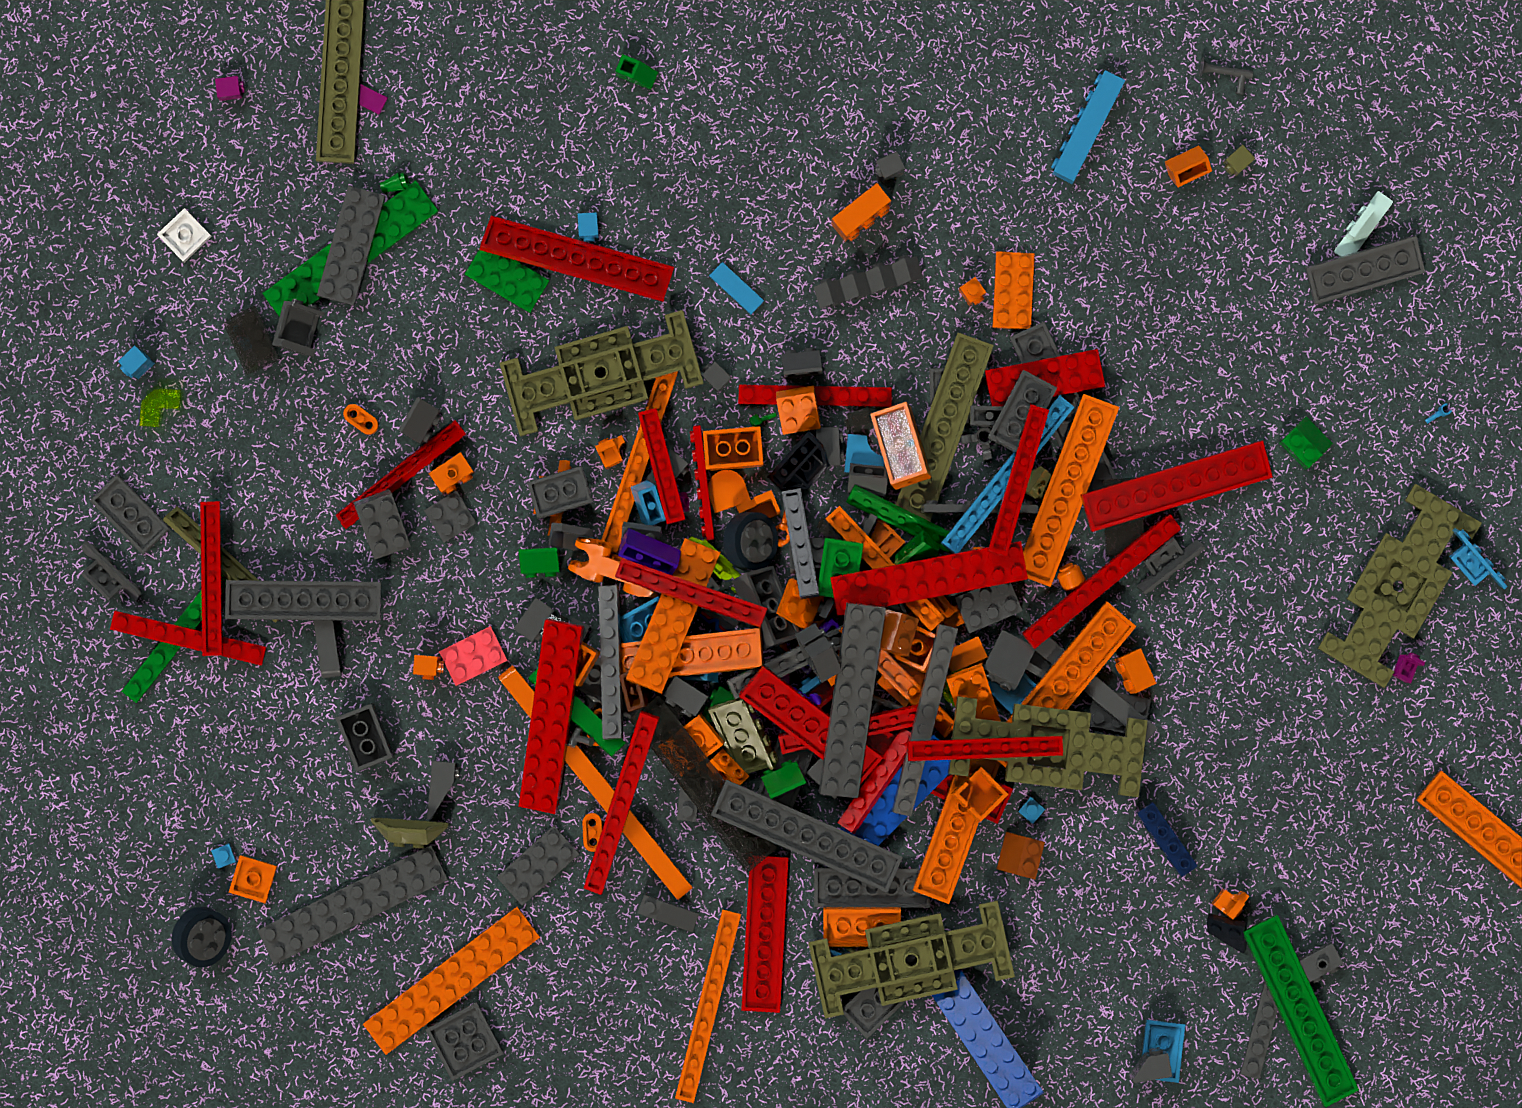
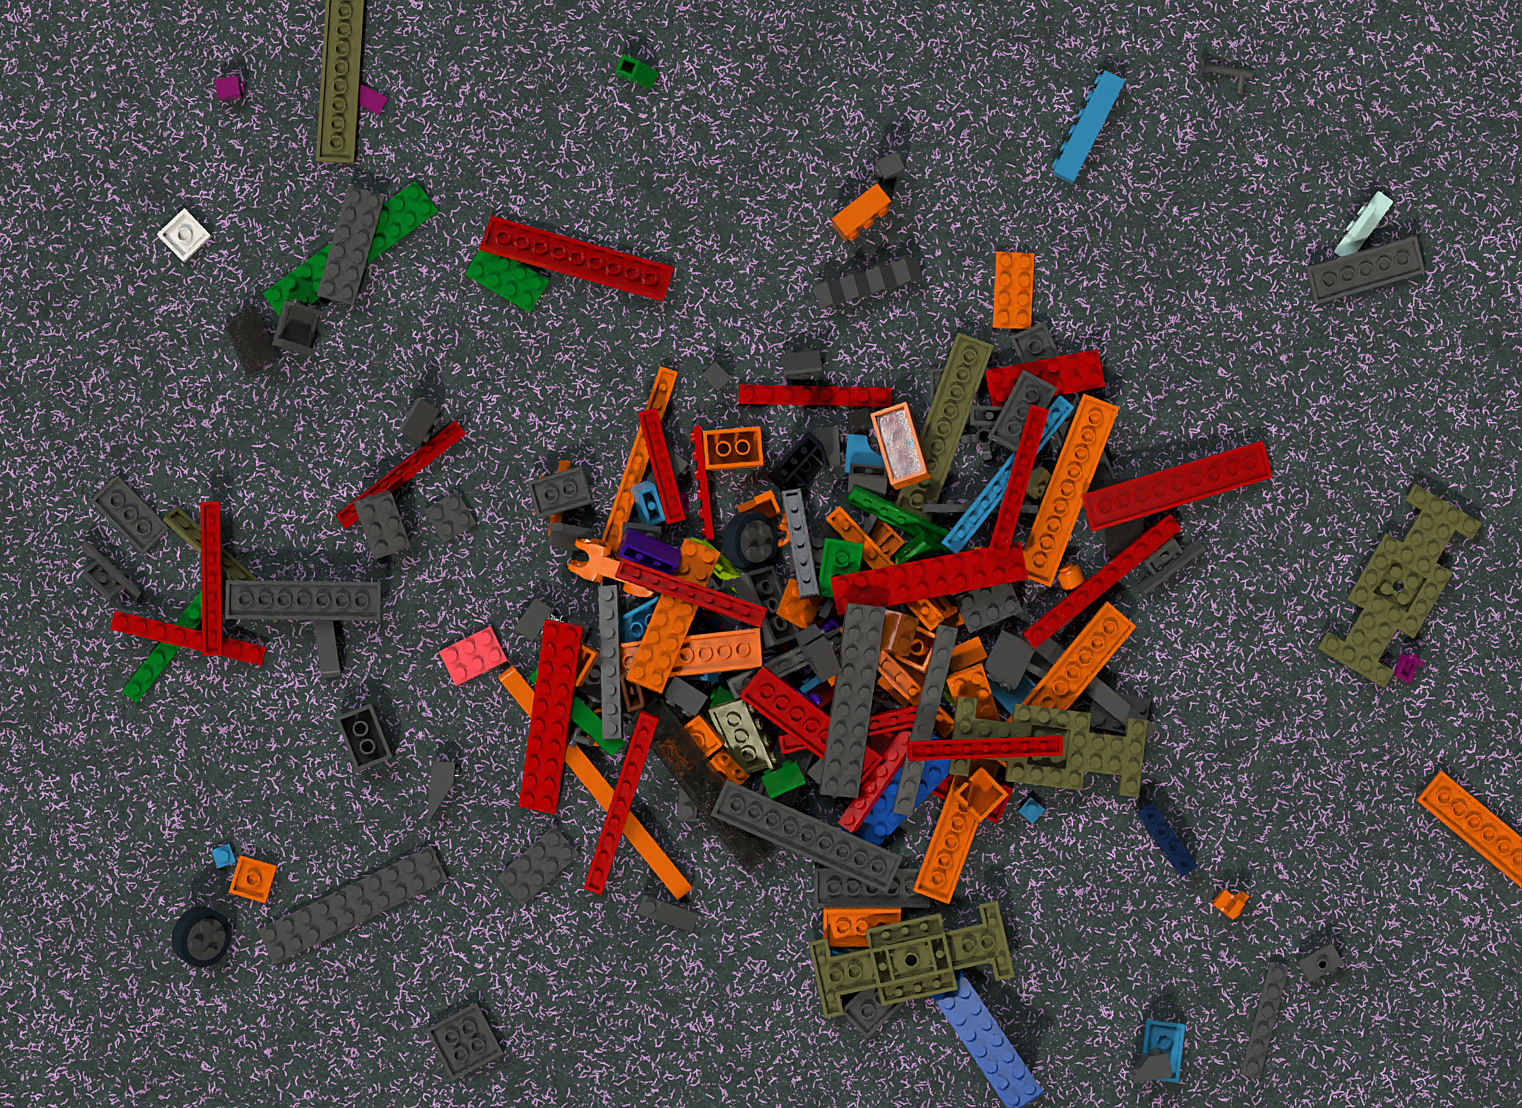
(135, 363): dark azure brick -> none
(155, 401): clear neon green plate -> none
(361, 419): orange plate -> none
(395, 183): green cone -> none
(409, 831): olive wedge -> none
(428, 666): orange brick -> none
(451, 980): orange plate -> none
(452, 473): orange brick -> none
(539, 561): green slope -> none
(588, 226): dark azure brick -> none
(591, 831): orange plate -> none
(610, 451): orange brick -> none
(624, 365): olive piece -> none
(708, 1006): orange plate -> none
(727, 490): orange tile -> none
(736, 288): dark azure tile -> none
(755, 420): green hand -> none
(765, 935): red plate -> none
(798, 410): orange brick -> none
(972, 292): orange brick -> none
(1020, 855): dark orange slope -> none
(1135, 671): orange brick -> none
(1188, 166): orange brick -> none
(1228, 931): black wing -> none
(1238, 161): olive brick -> none
(1300, 1011): green plate -> none
(1305, 443): green slope -> none
(1440, 412): dark azure hand -> none
(1472, 563): dark azure bracket -> none

